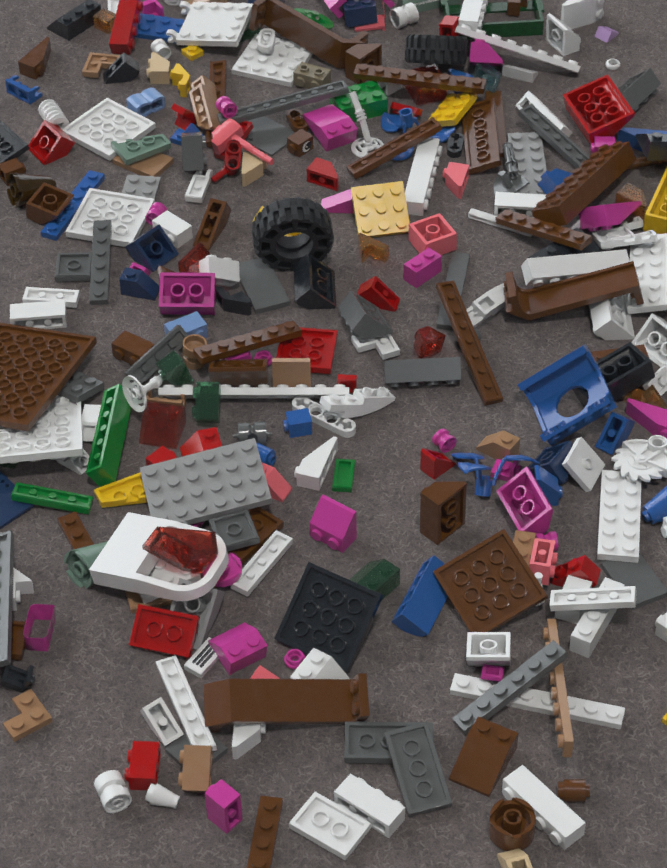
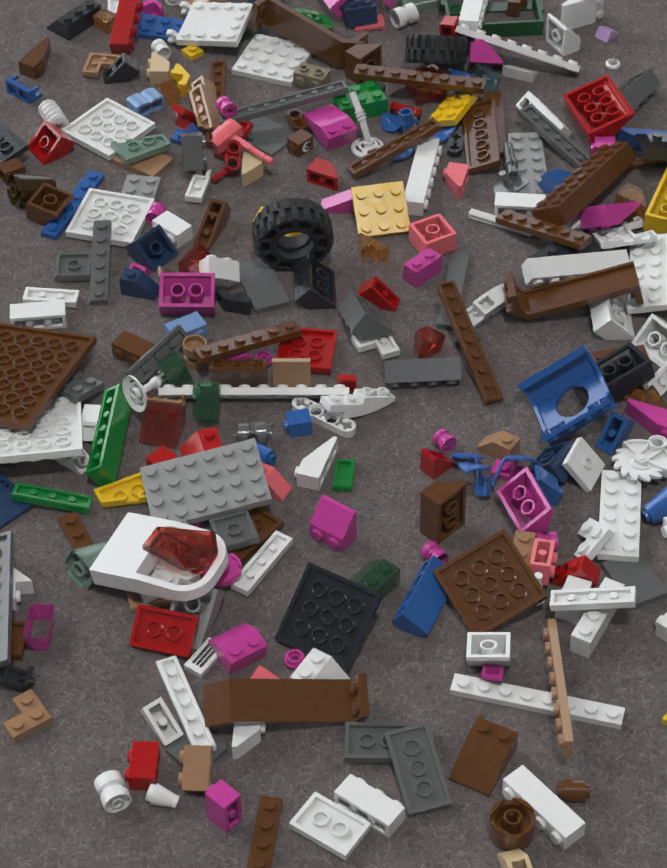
(169, 91): none -> clear orange slope
(266, 40): white plate -> none
(432, 548): none -> dark pink wheel
(511, 686): plate -> none
(595, 538): none -> white plate

